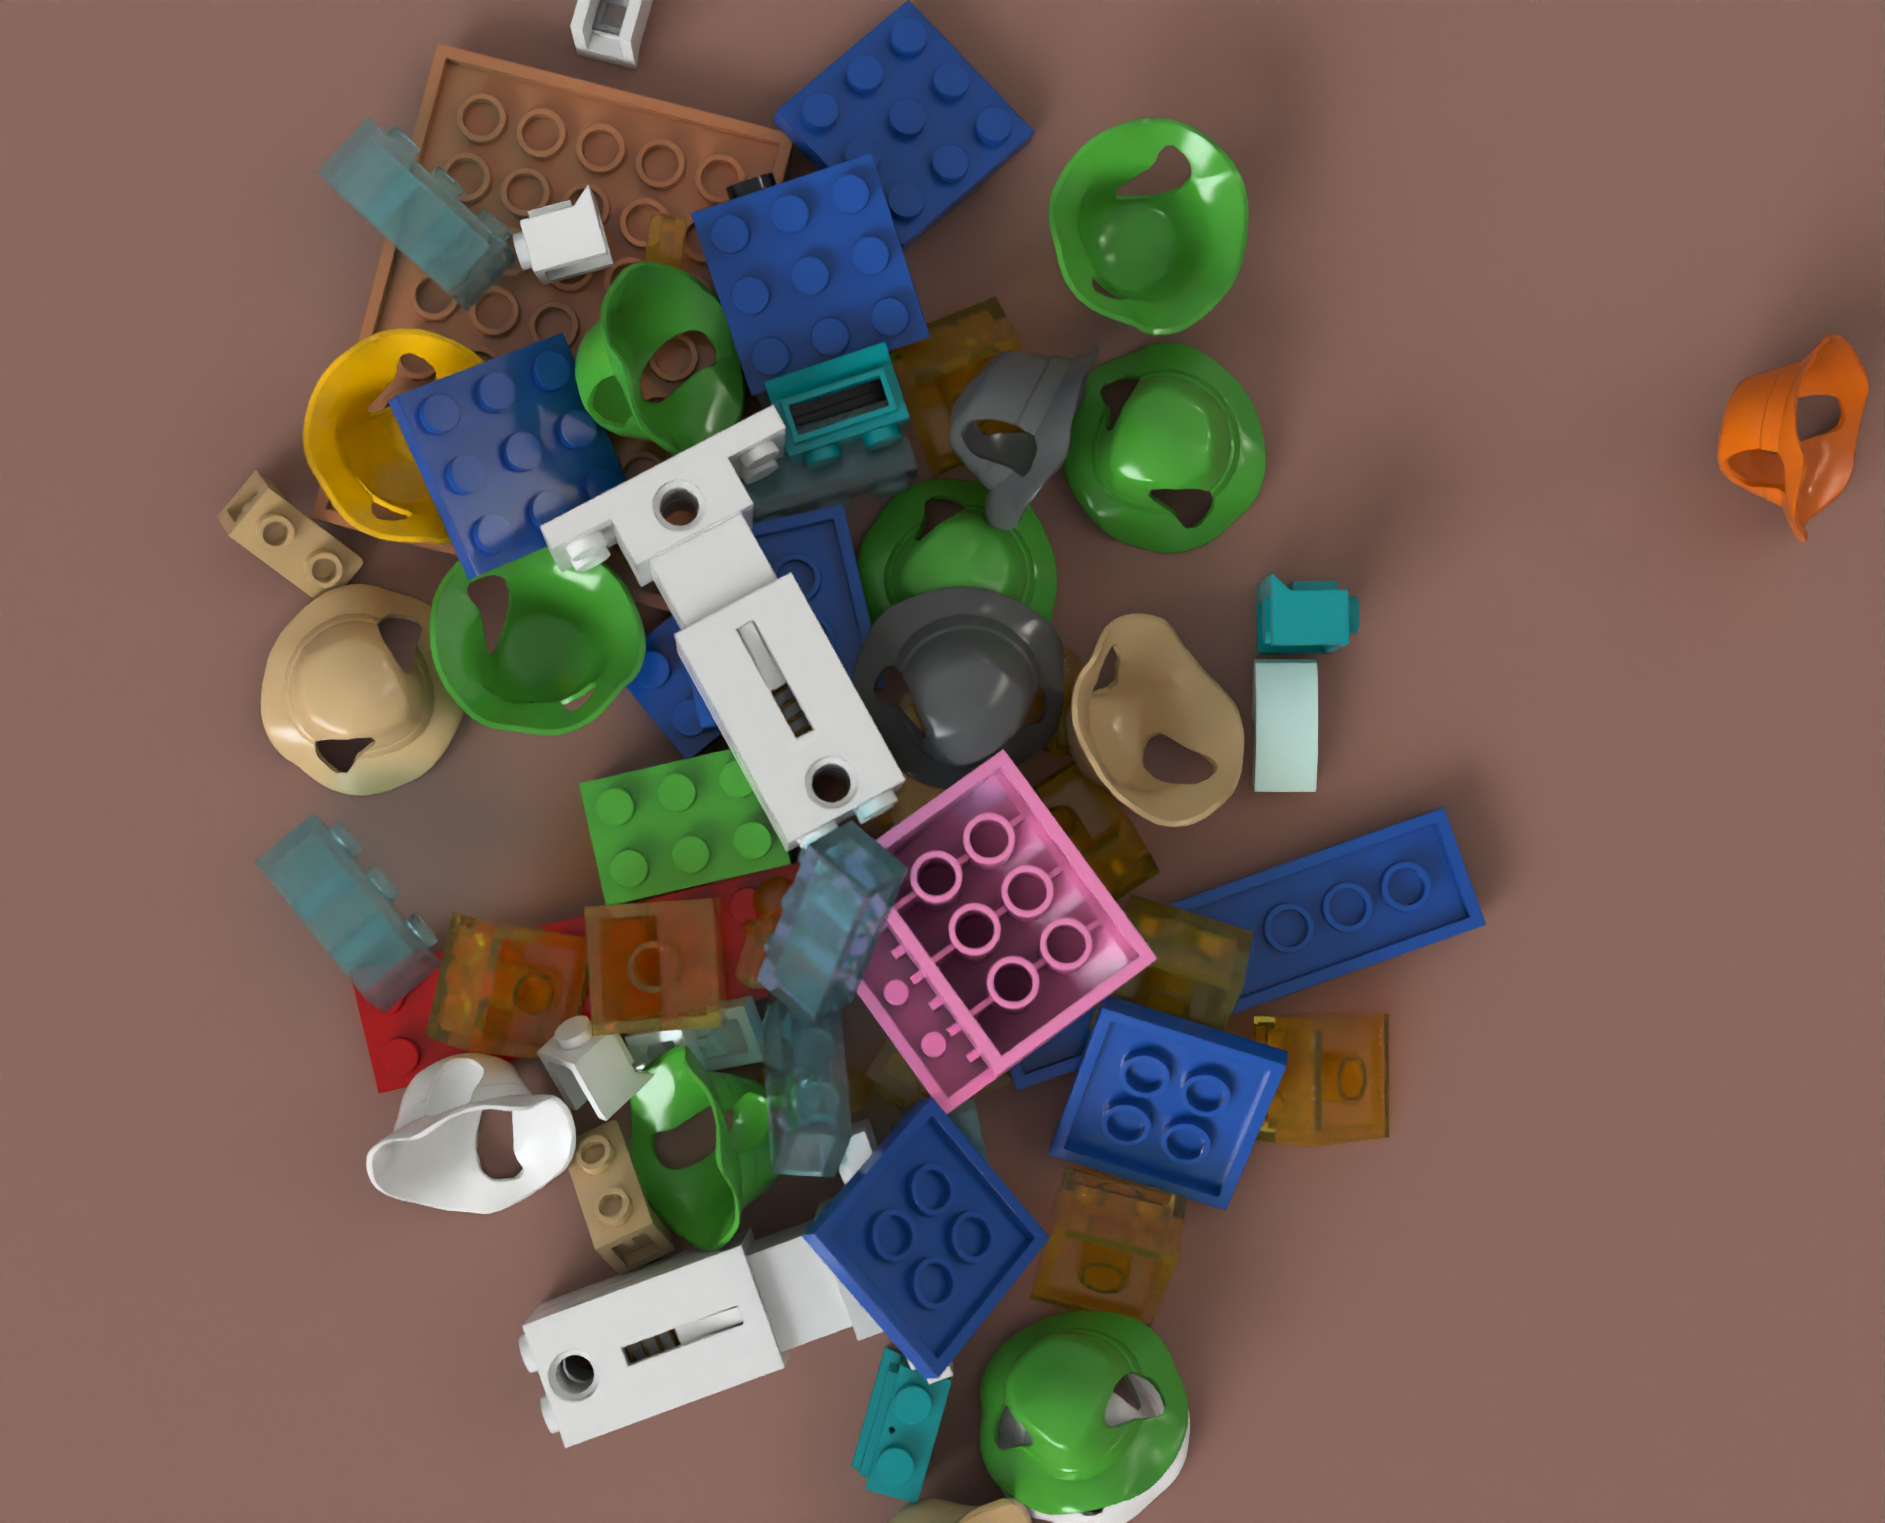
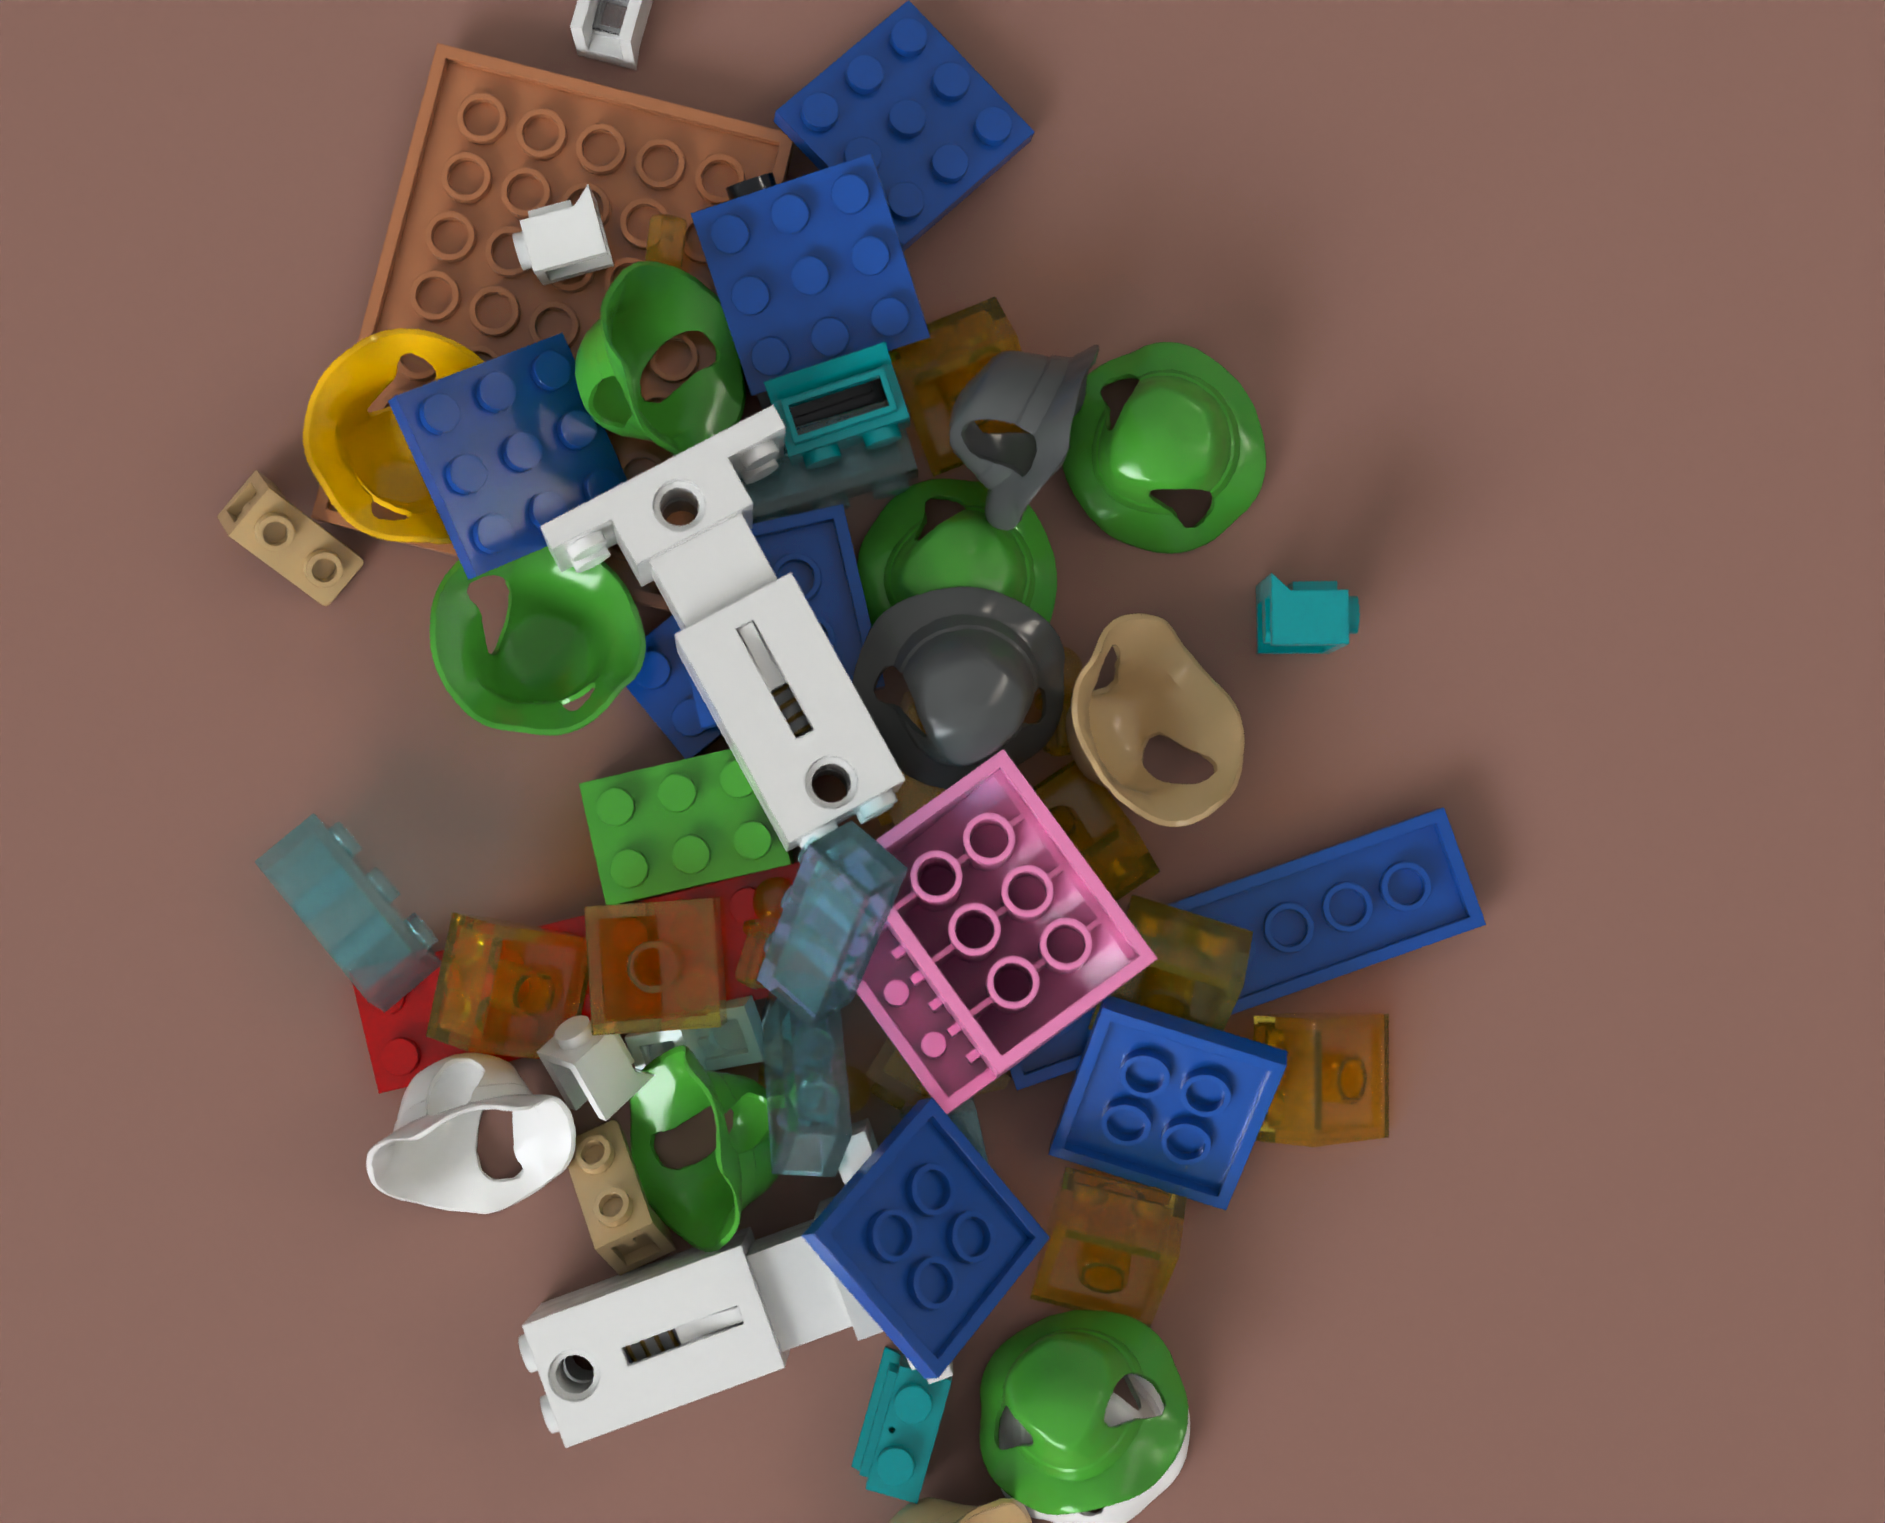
(342, 683): tan piece -> none
(419, 211): clear light blue brick -> none
(1158, 252): bright green piece -> none
(1285, 725): light aqua slope -> none
(1763, 416): orange piece -> none

